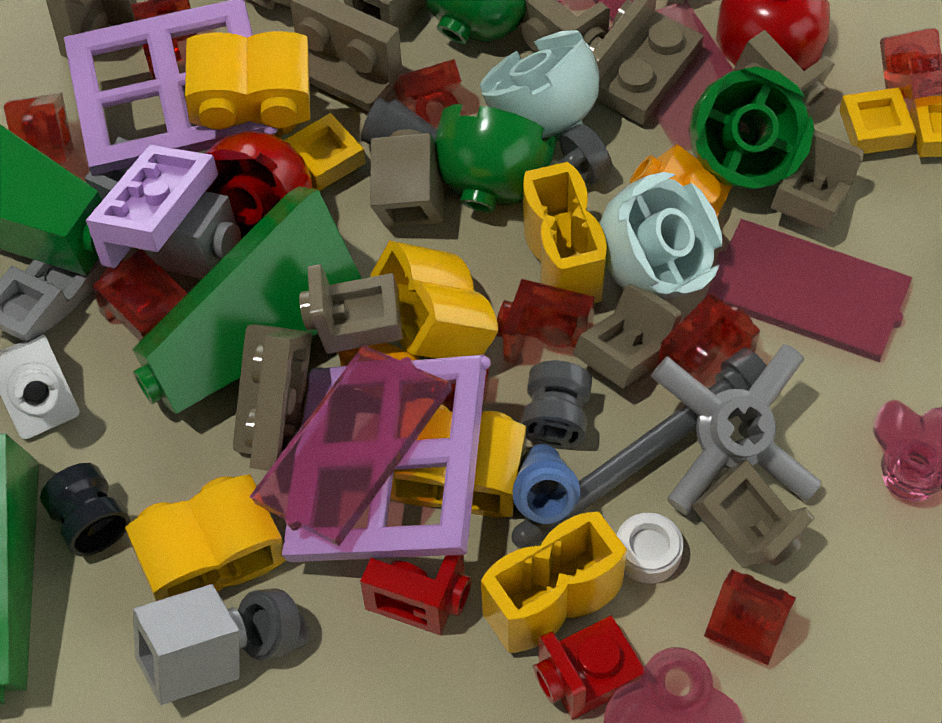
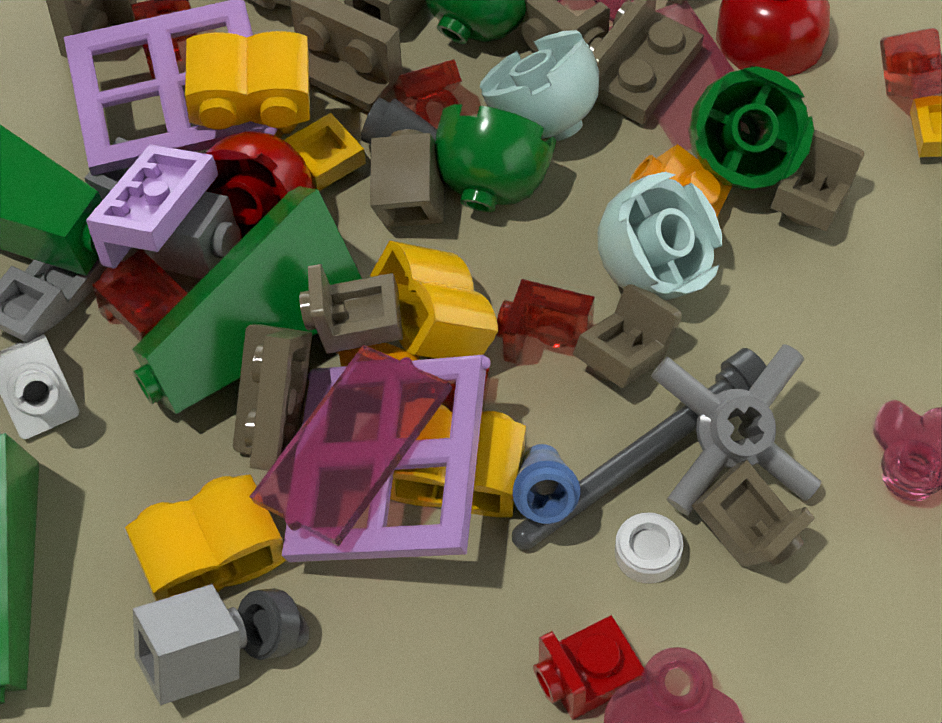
(42, 124): clear red bracket -> none
(81, 504): black wheel -> none
(411, 597): red bracket -> none
(556, 406): dark grey wheel -> none
(563, 231): yellow brick -> none
(564, 578): yellow brick -> none
(586, 153): dark grey tile -> none
(705, 332): clear red bracket -> none
(749, 616): clear red tile -> none
(768, 54): dark tan bracket -> none
(810, 289): clear pink piece -> none
(877, 120): yellow plate -> none

